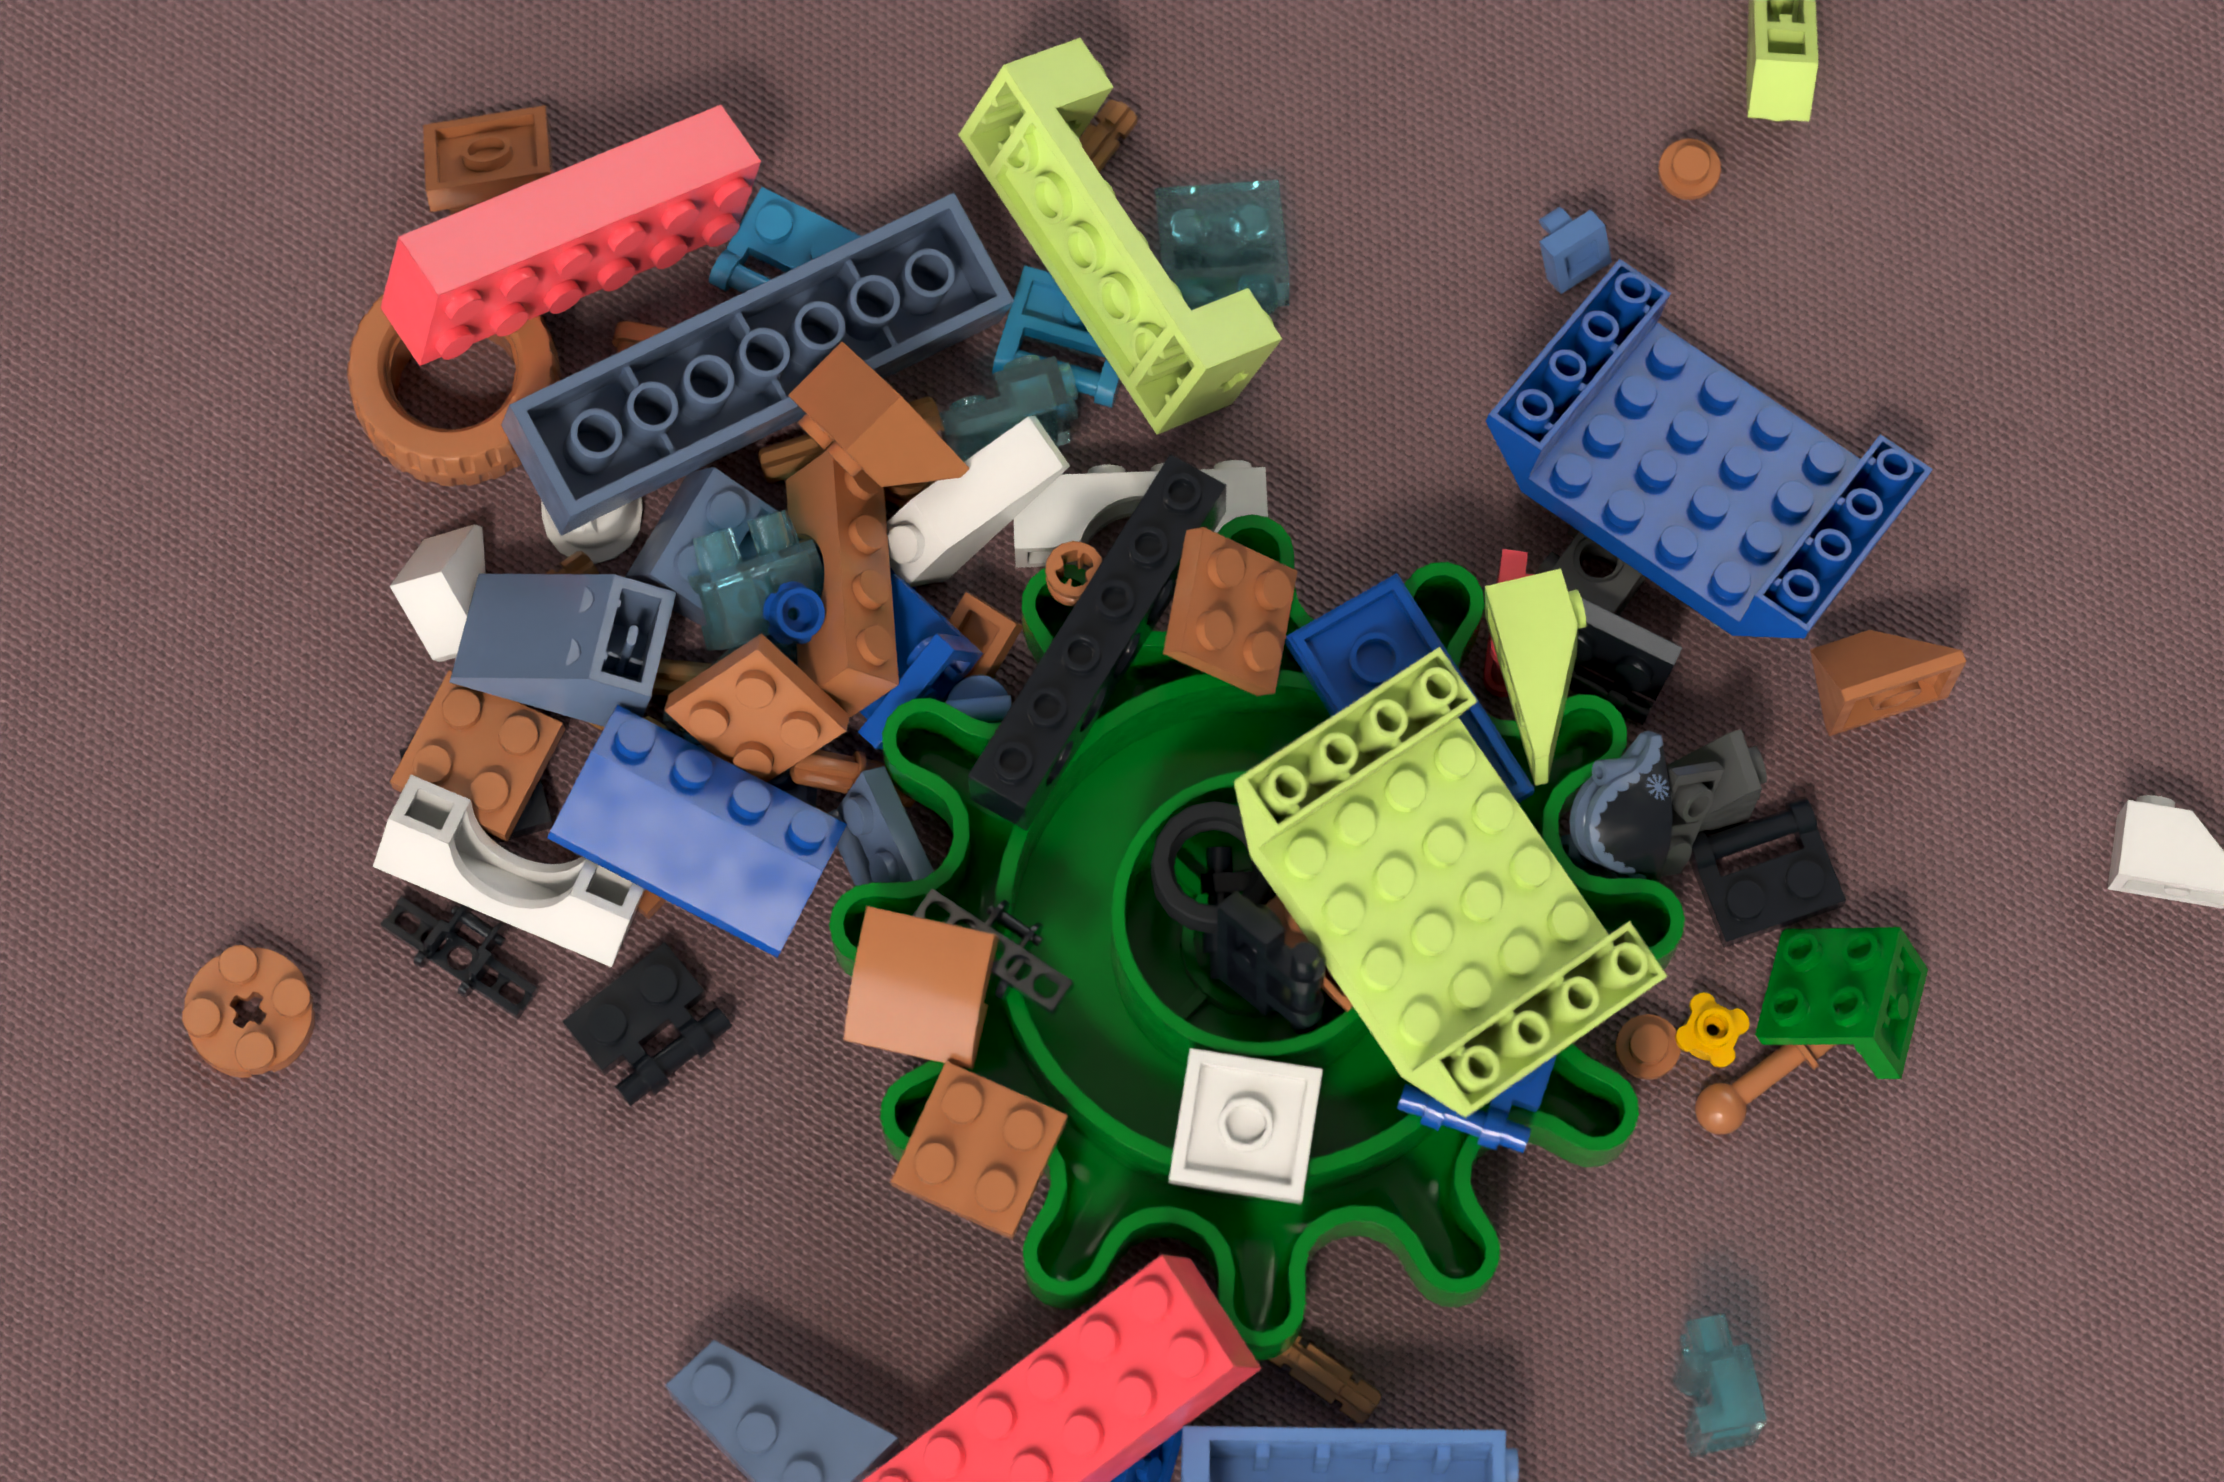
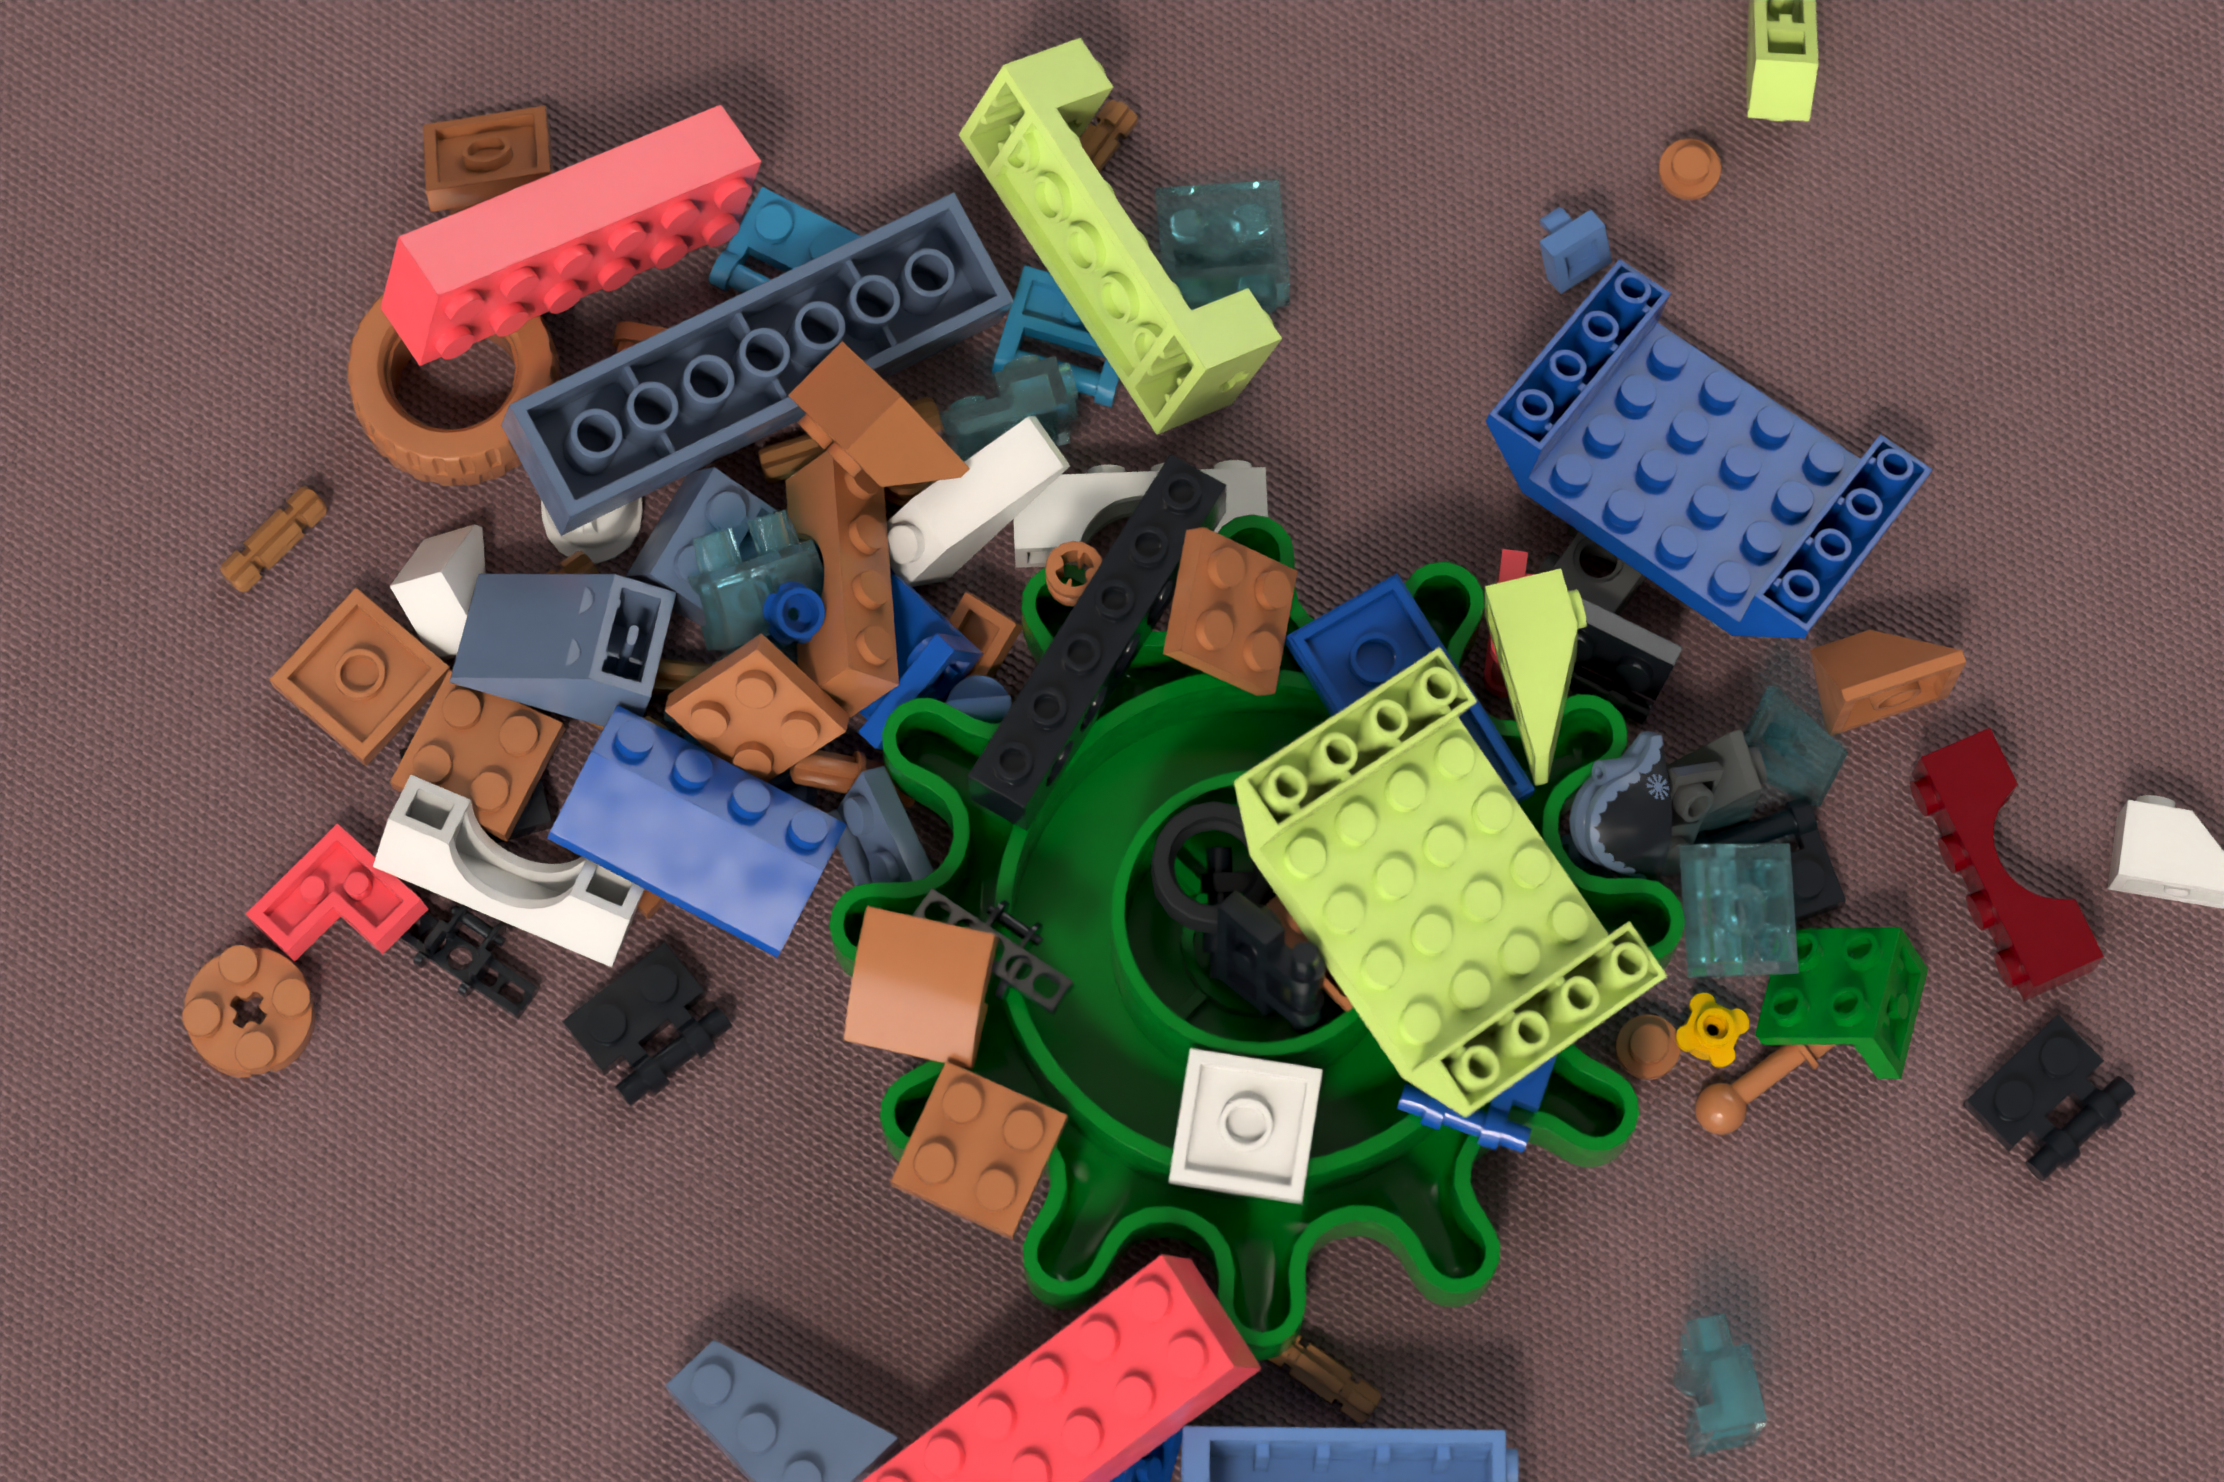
(273, 539): none -> medium nougat axle
(335, 883): none -> coral plate
(360, 676): none -> nougat plate
(1738, 910): none -> clear light blue plate
(1793, 747): none -> clear light blue slope
(2034, 1084): none -> black plate
(2037, 937): none -> dark red arch

